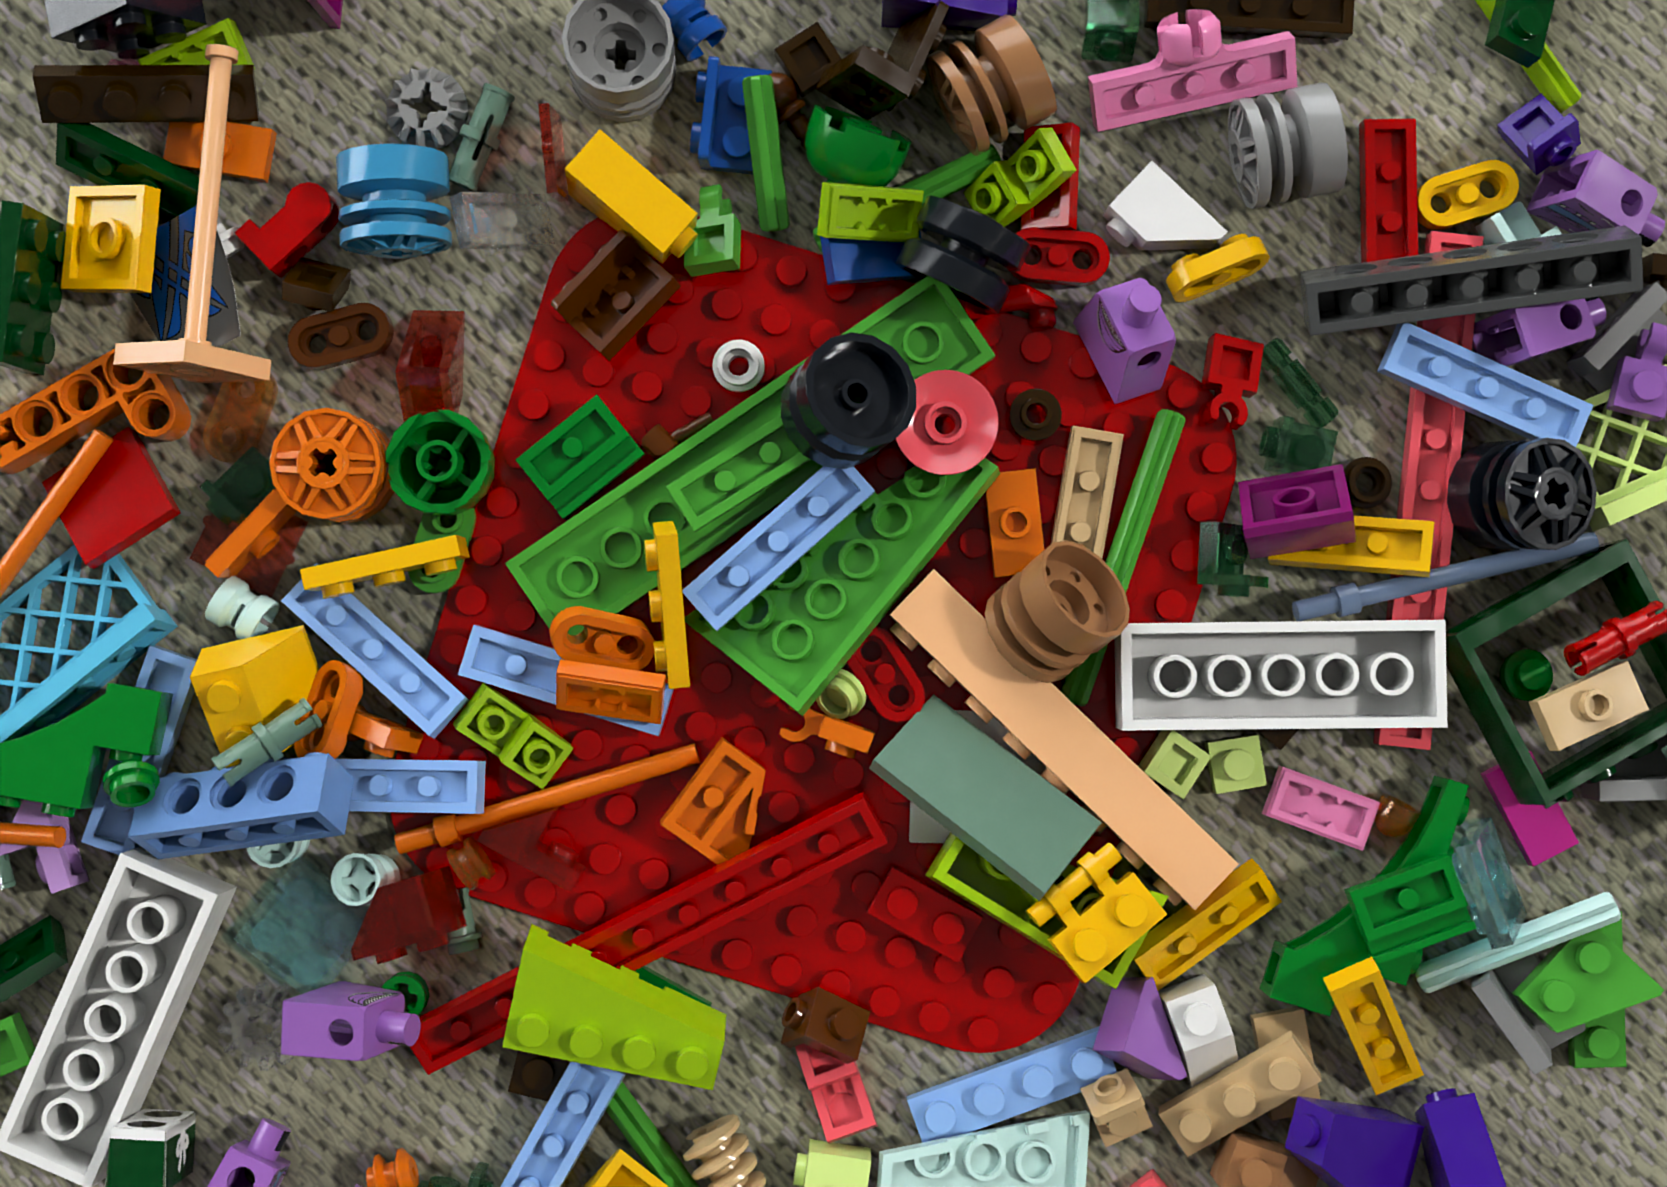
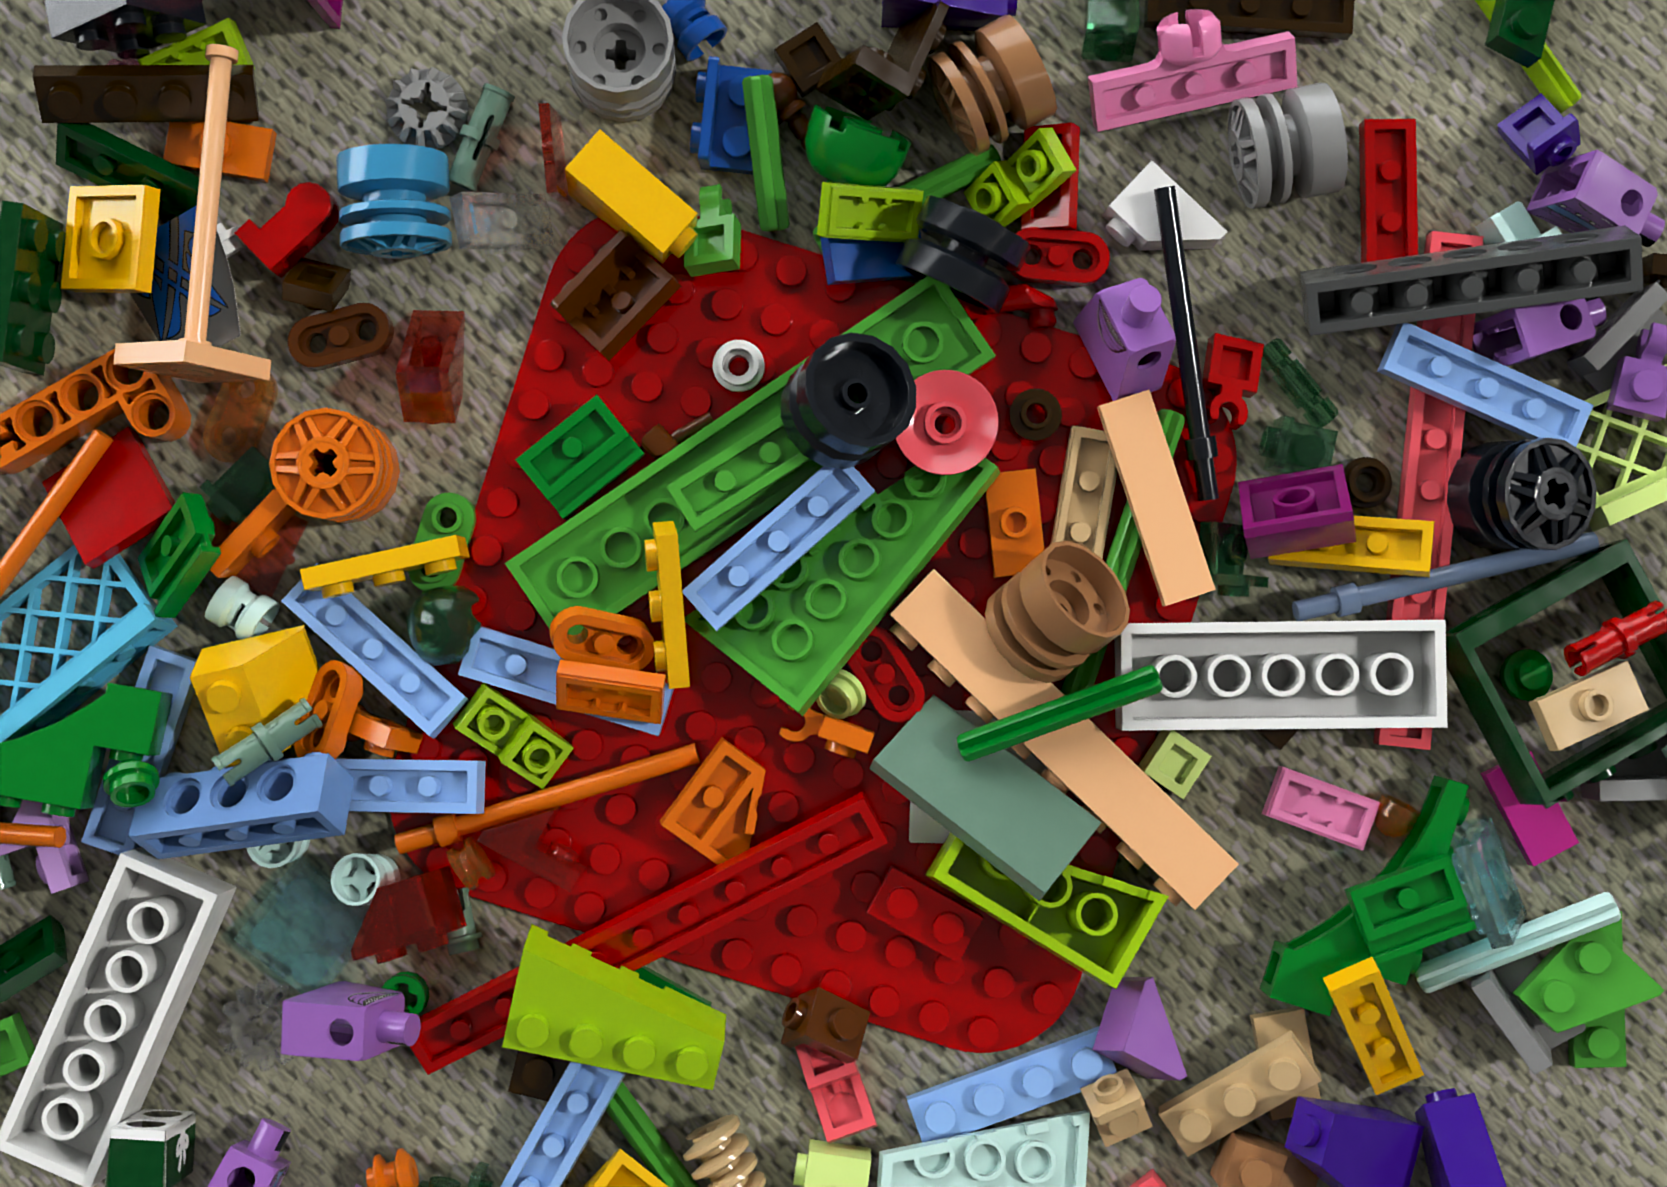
(179, 554): none -> green plate
(440, 463): green cylinder -> none
(443, 624): none -> clear green hair
(1059, 713): none -> green axle
(1107, 924): yellow plate -> none
(1156, 498): none -> light nougat tile
(1196, 933): yellow plate -> none
(1199, 1027): white slope -> none
(1200, 445): none -> black bar
(1231, 262): yellow plate -> none
(1236, 763): yellowish green plate -> none
(1462, 194): yellow plate -> none

